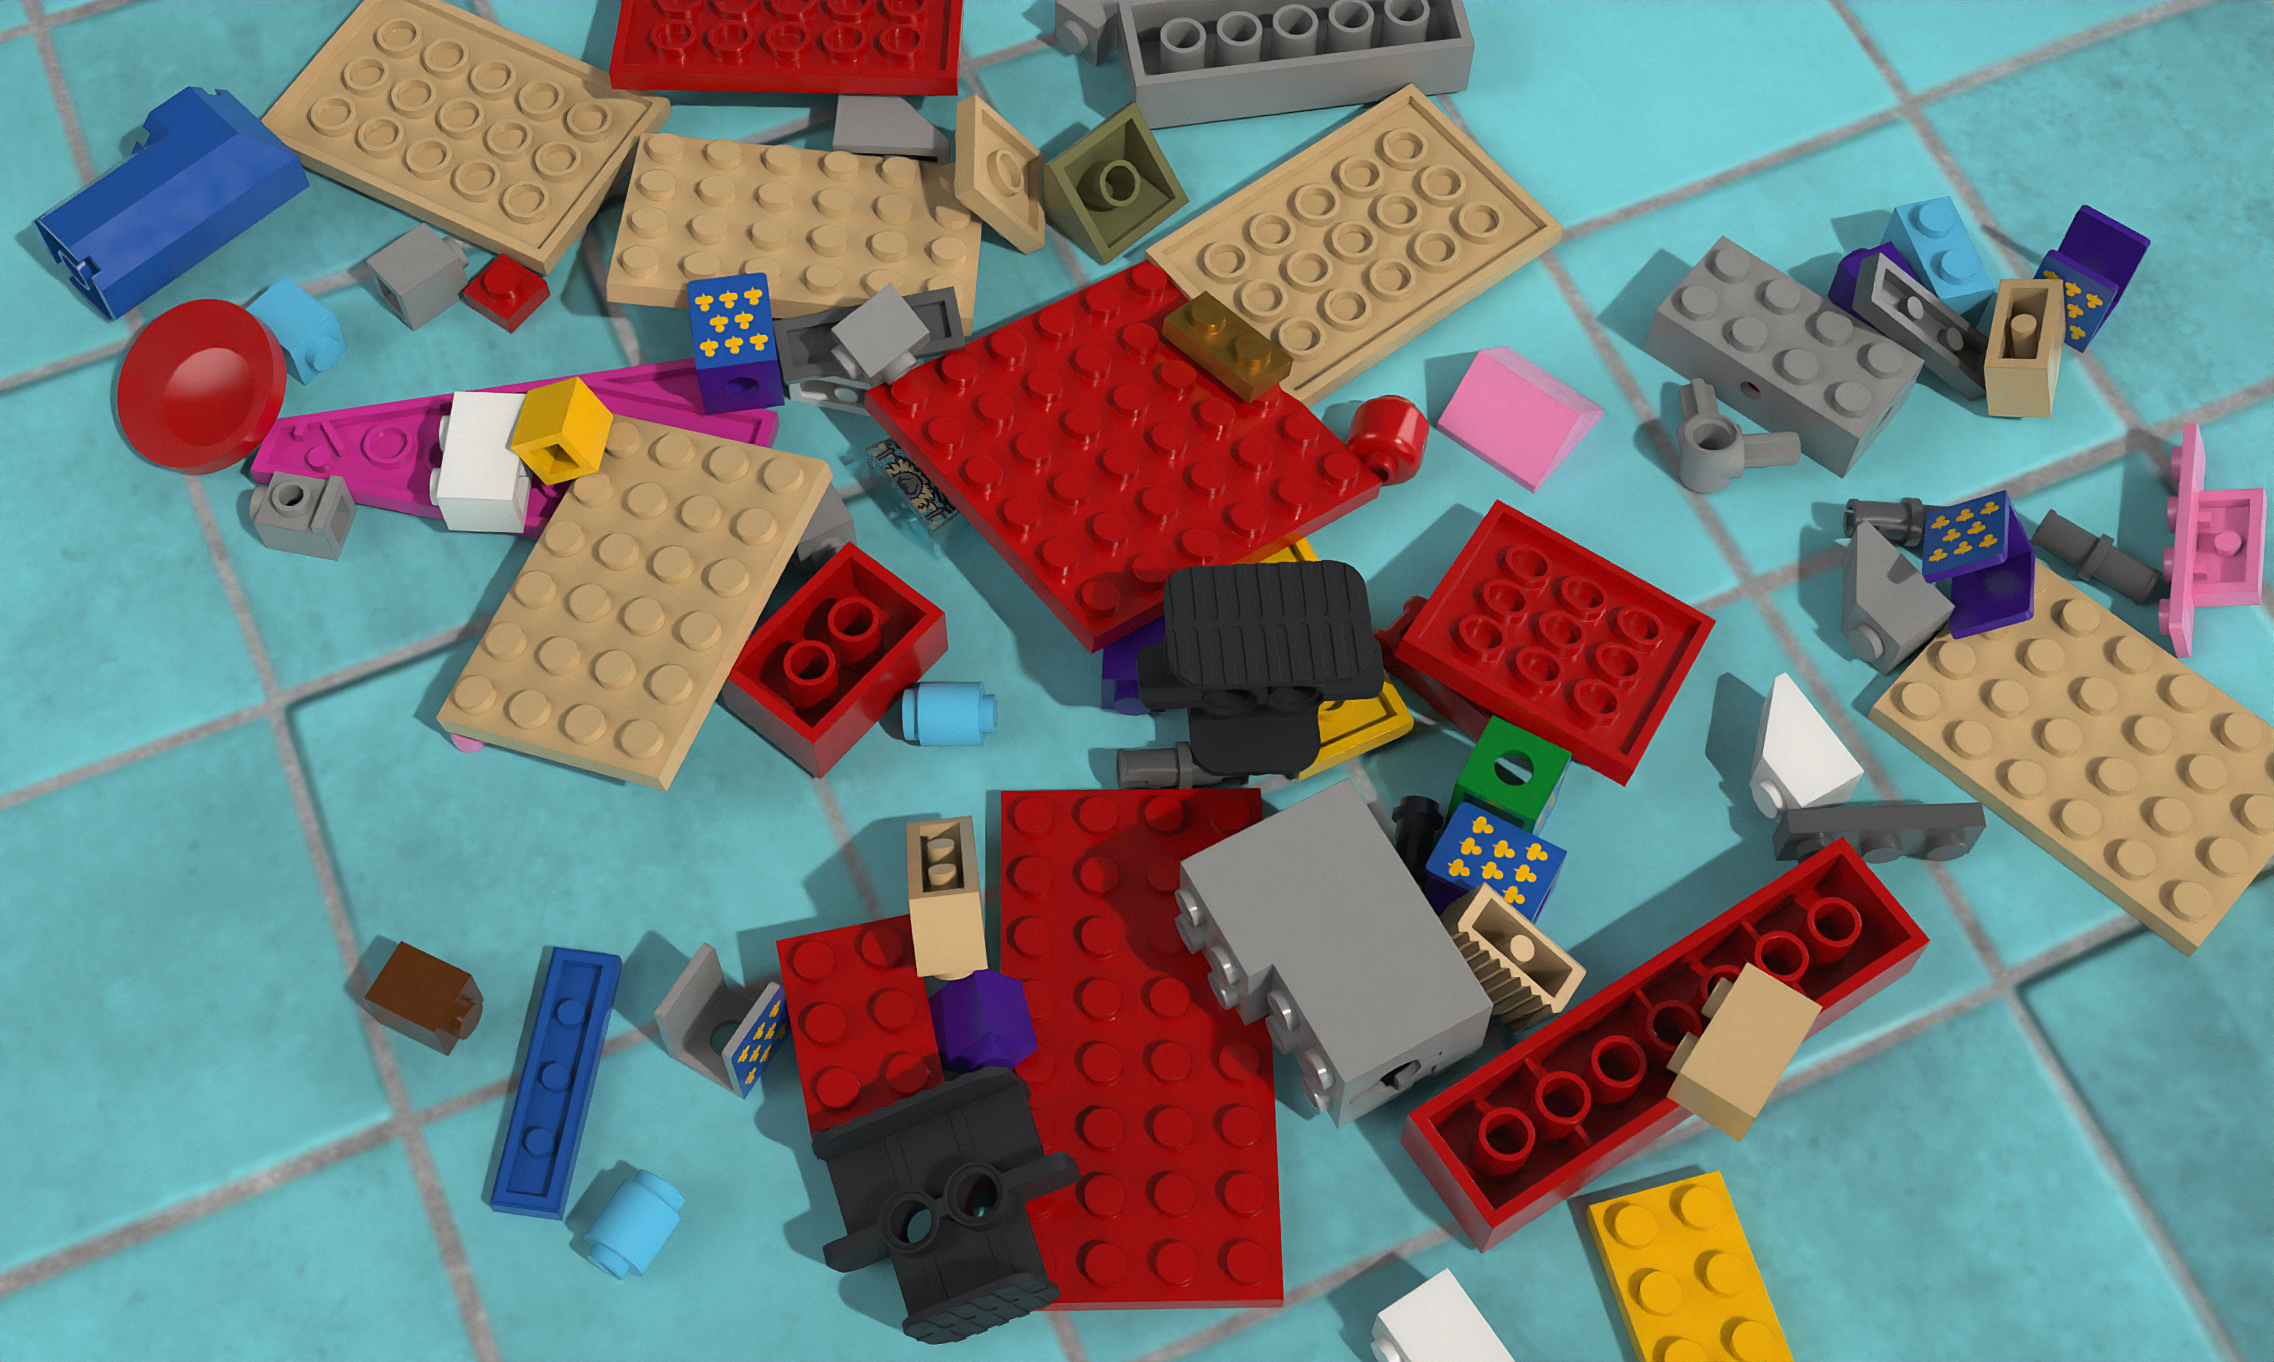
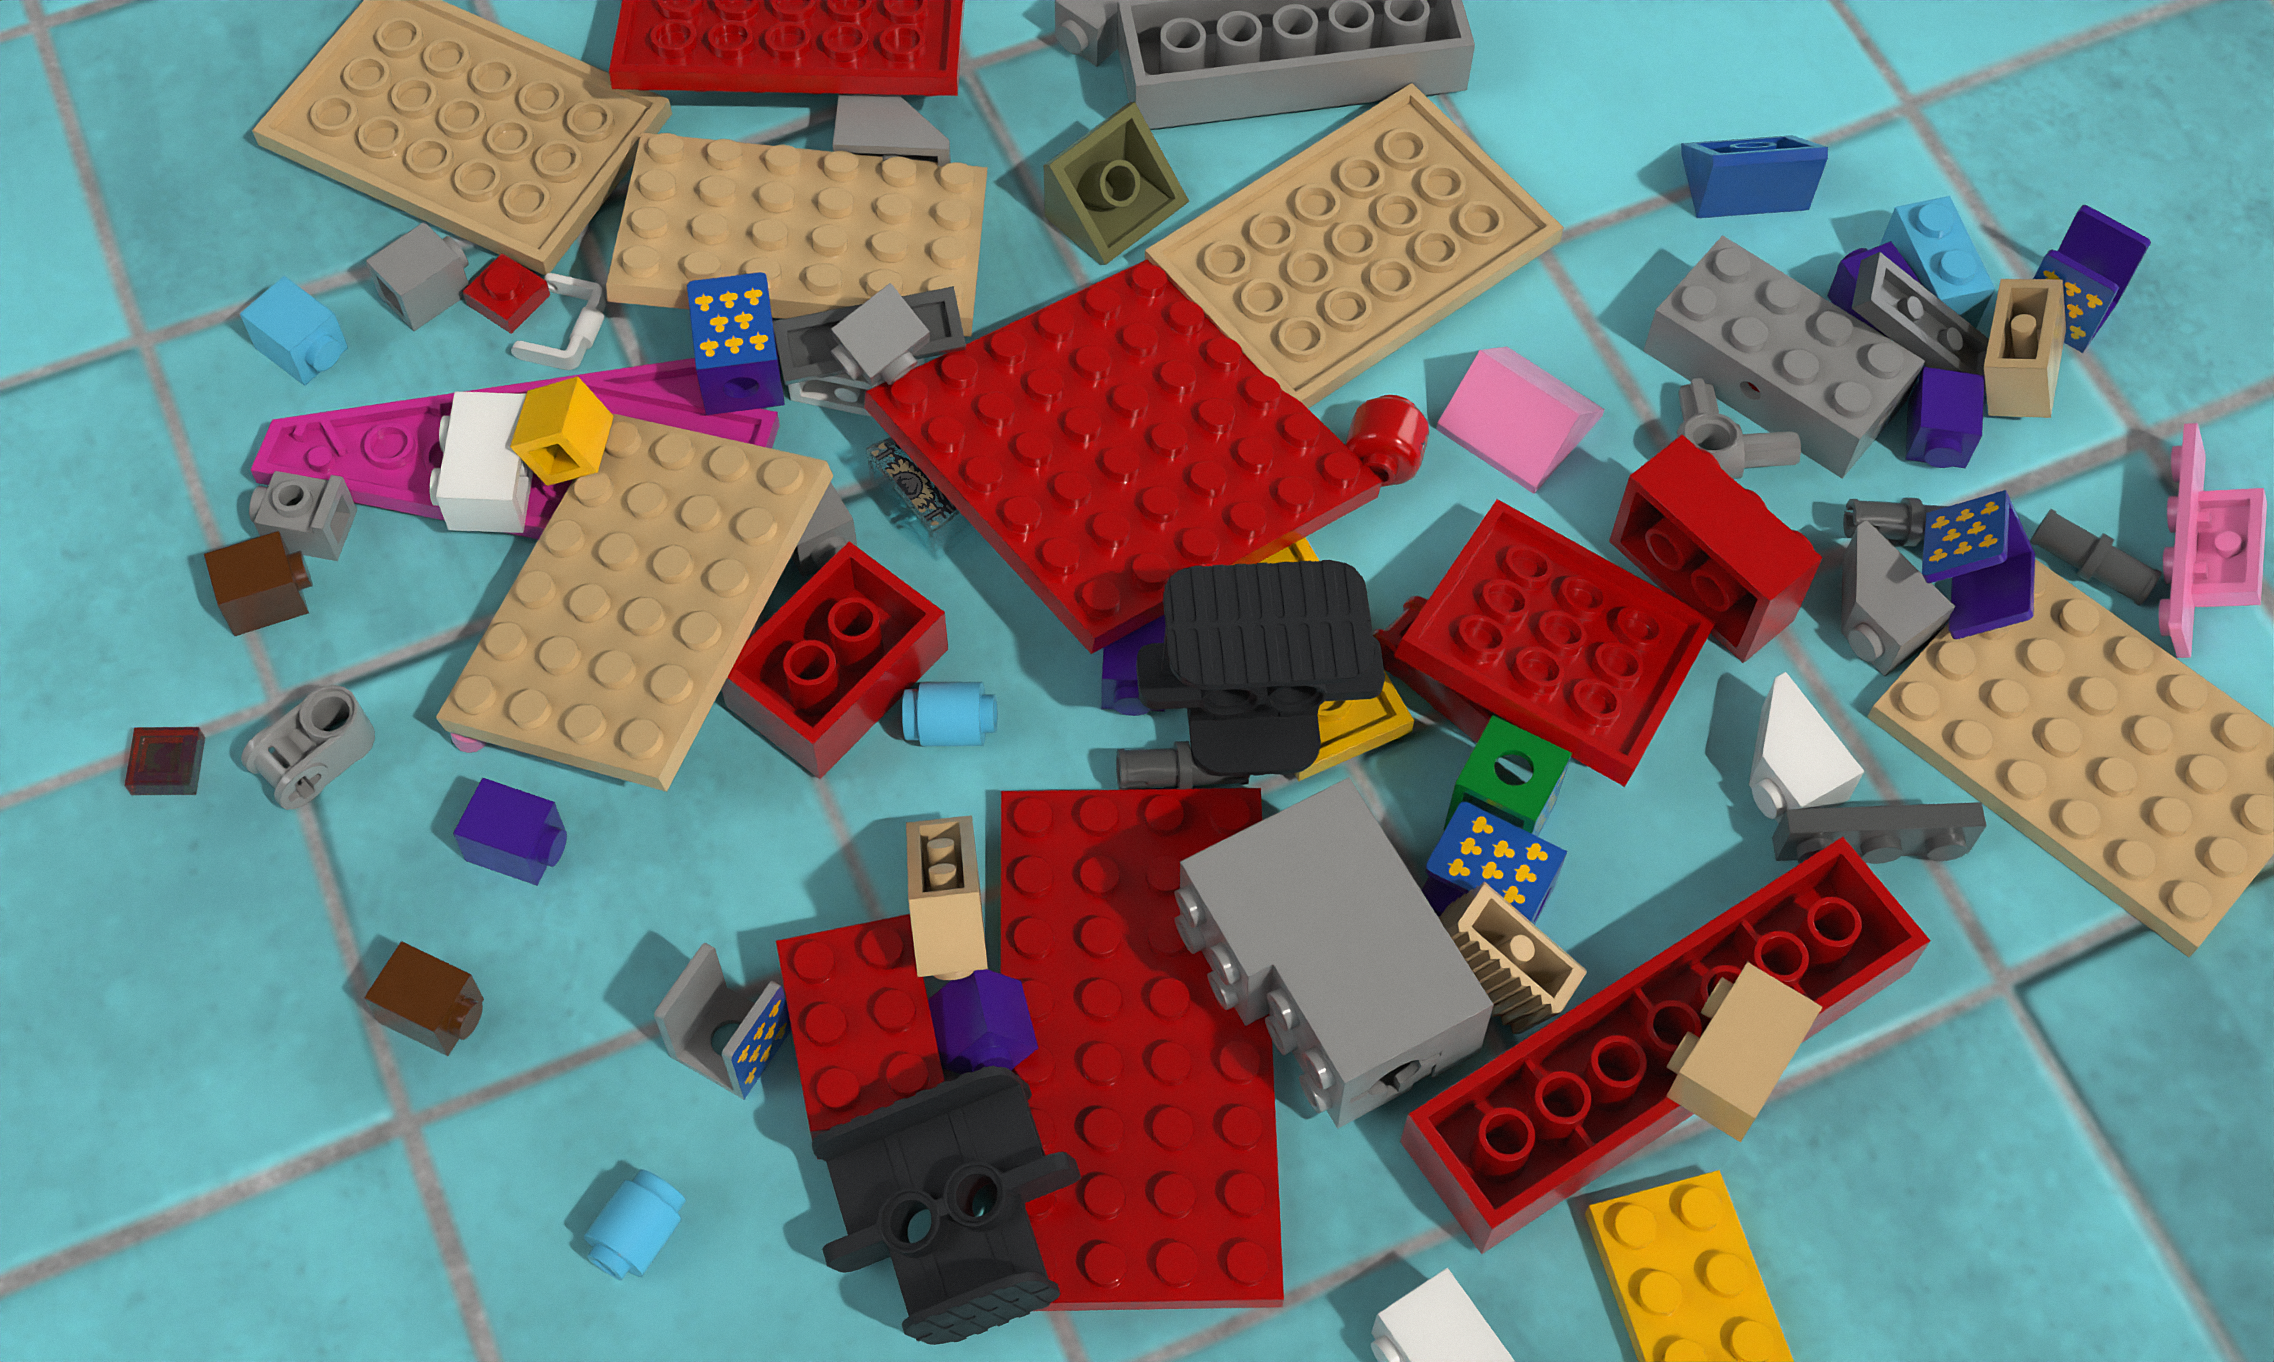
(165, 761): none -> tile
(170, 203): blue brick -> none
(201, 387): red piece -> none
(258, 582): none -> reddish brown brick
(308, 748): none -> light grey piece
(511, 832): none -> dark purple brick
(556, 1084): blue tile -> none
(583, 333): none -> white piece
(999, 175): tan plate -> none
(1227, 346): pearl gold plate -> none
(1414, 835): black pin -> none
(1714, 546): none -> red brick
(1753, 175): none -> blue slope
(1944, 418): none -> dark purple brick

